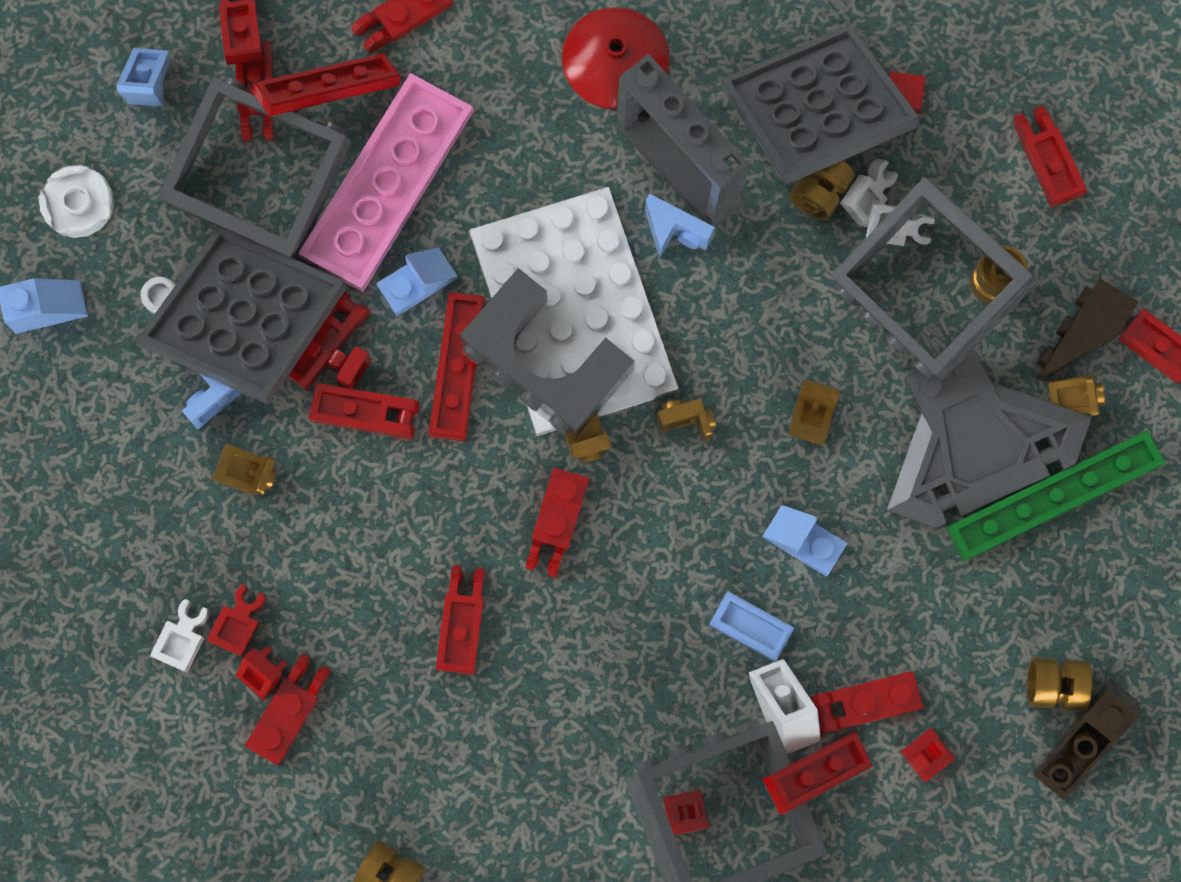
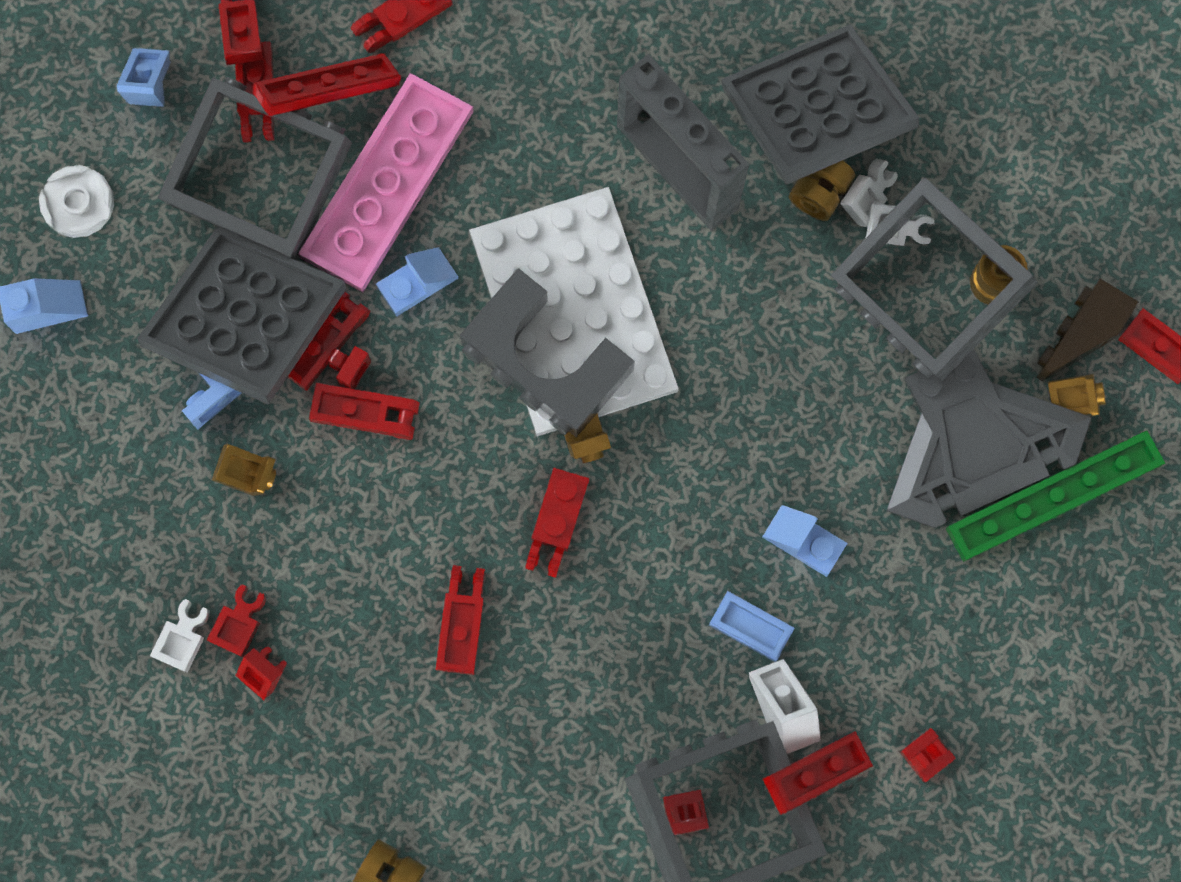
(155, 292): white tile -> none
(286, 713): red hinge -> none
(455, 371): red tile -> none
(594, 68): red dish -> none
(668, 220): light blue slope -> none
(680, 414): pearl gold bracket -> none
(813, 412): pearl gold bracket -> none
(868, 702): red plate -> none
(911, 88): red tile -> none
(1045, 683): pearl gold wheel -> none
(1050, 158): red hinge -> none
(1088, 738): dark brown slope -> none

